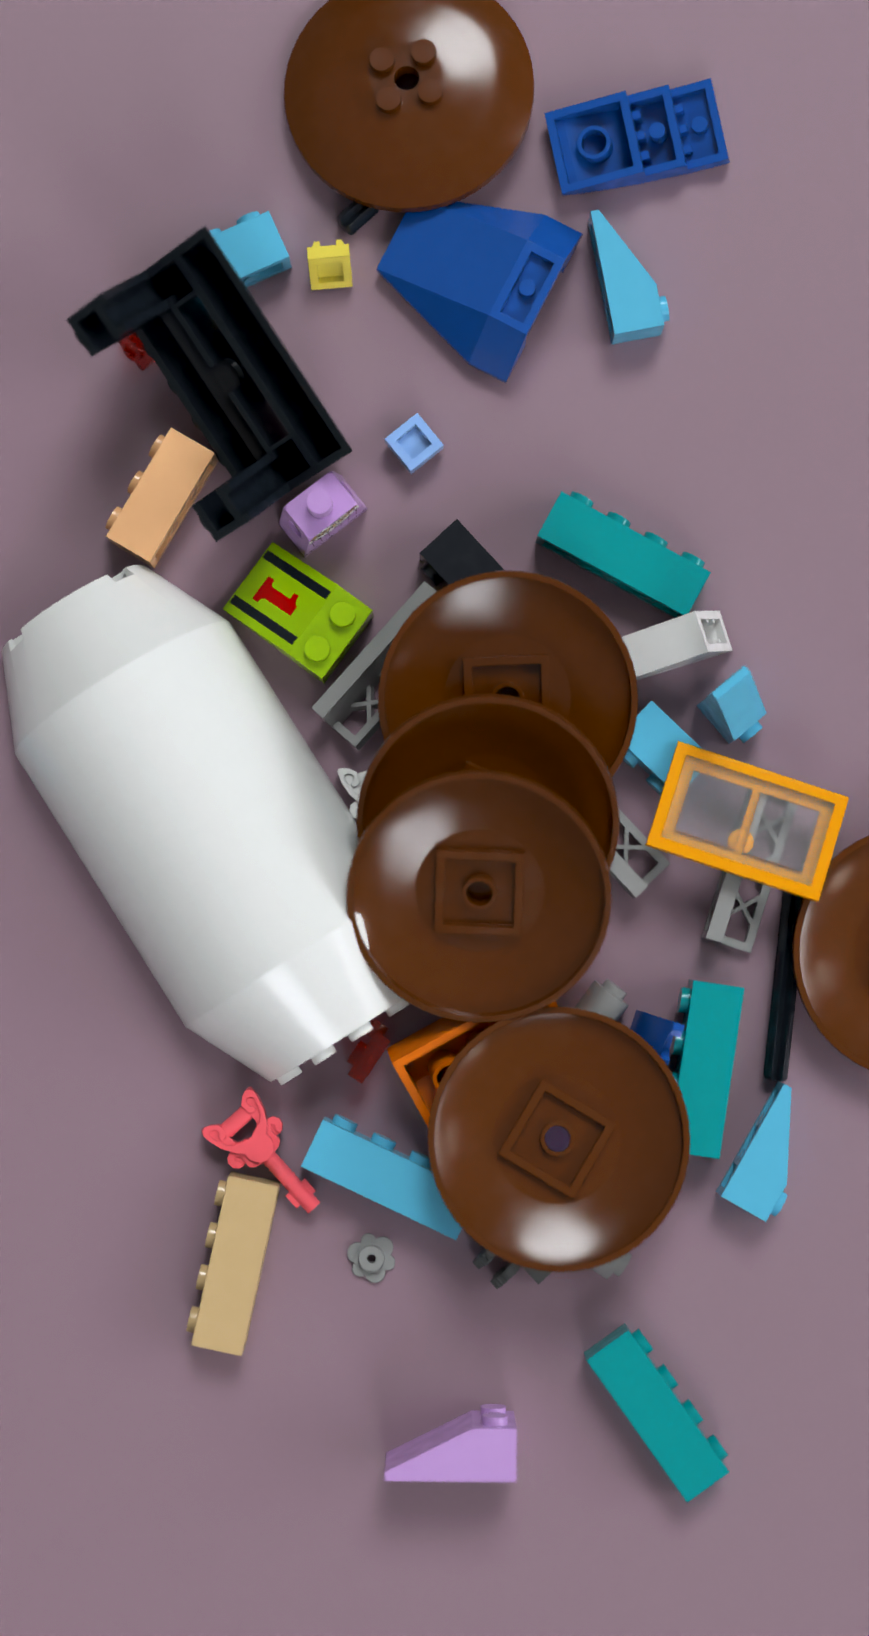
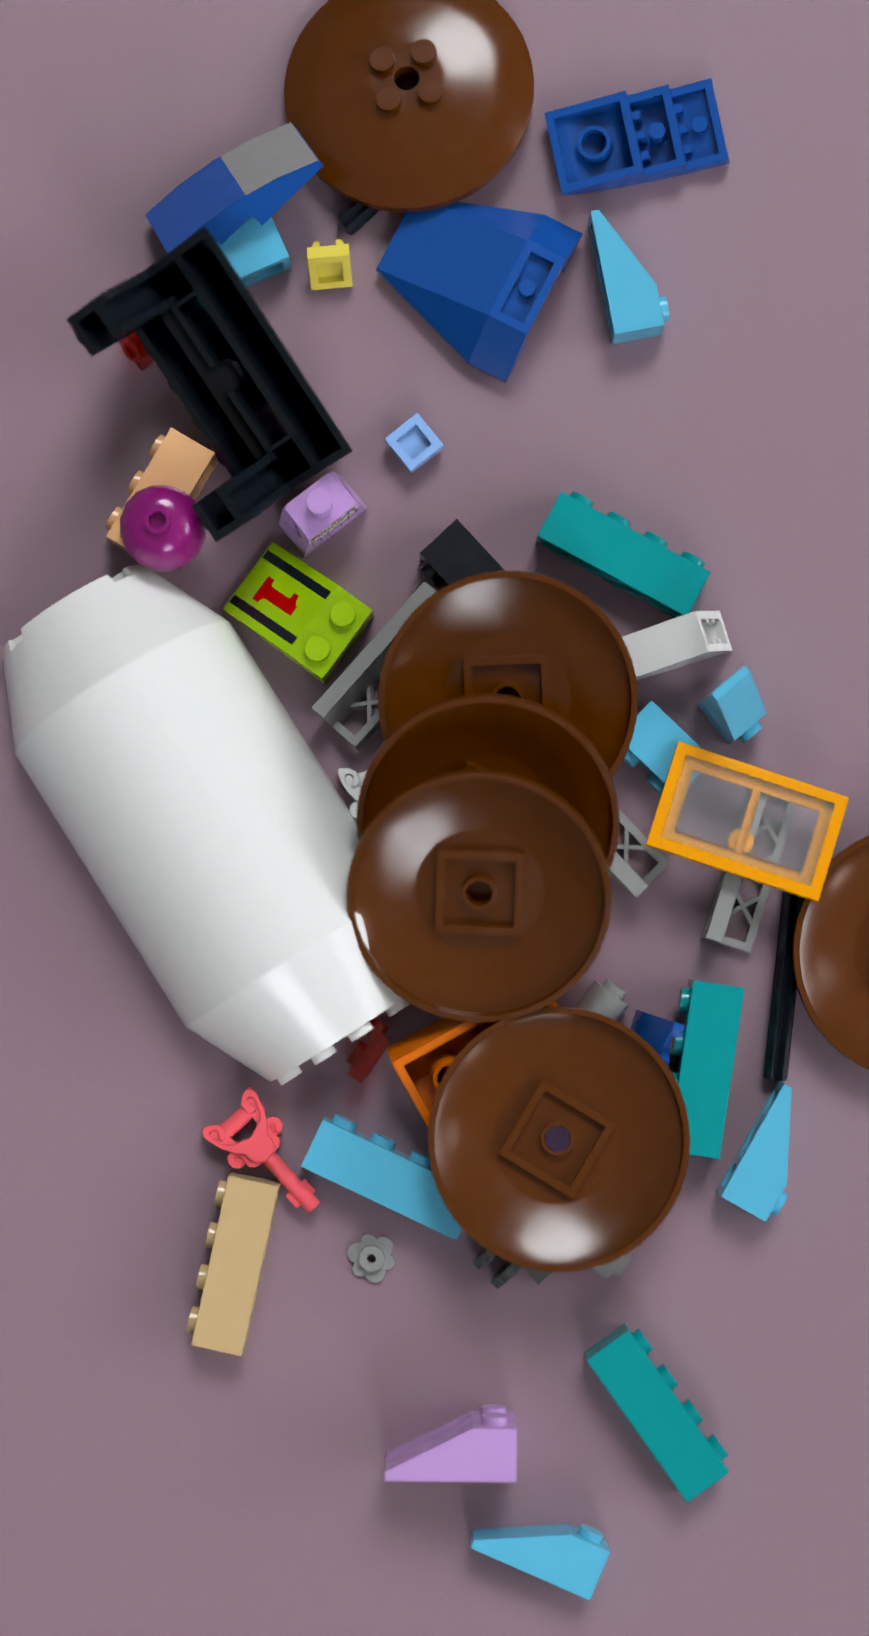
(161, 528): none -> magenta cylinder
(235, 186): none -> blue slope
(553, 1553): none -> medium azure slope

